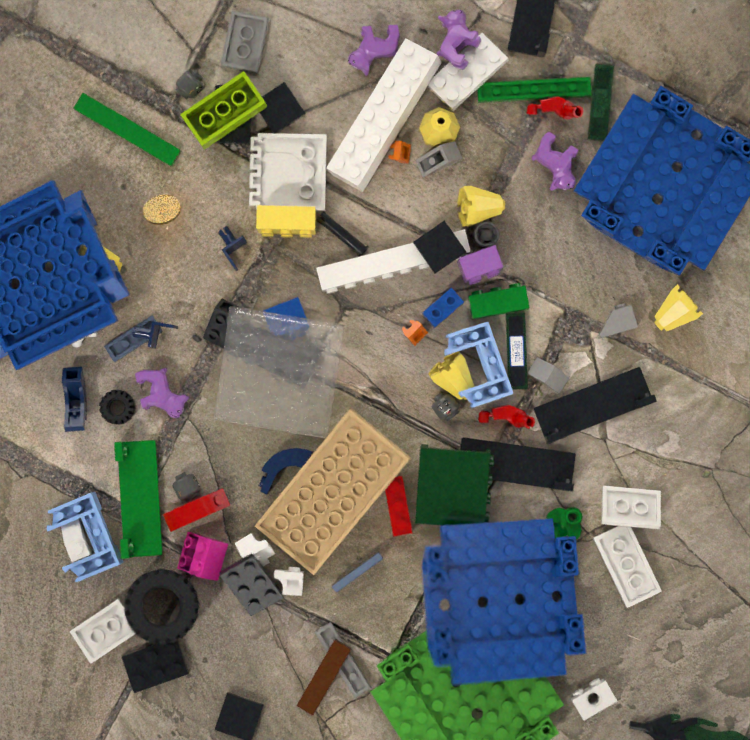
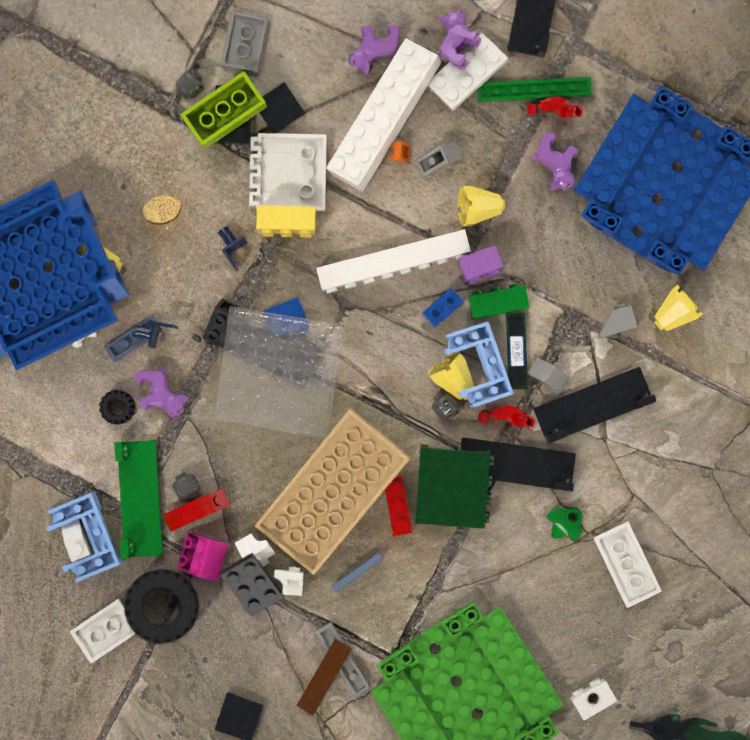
(75, 399): dark blue arch -> none
(127, 129): green tile -> none
(155, 665): black plate -> none
(279, 461): dark blue arch -> none
(342, 234): black pin -> none
(415, 332): orange tile -> none
(437, 134): light yellow cone -> none
(439, 247): black tile -> none
(485, 235): dark grey wheel -> none
(502, 637): blue slope -> none
(600, 102): clear green tile -> none
(631, 507): white plate -> none

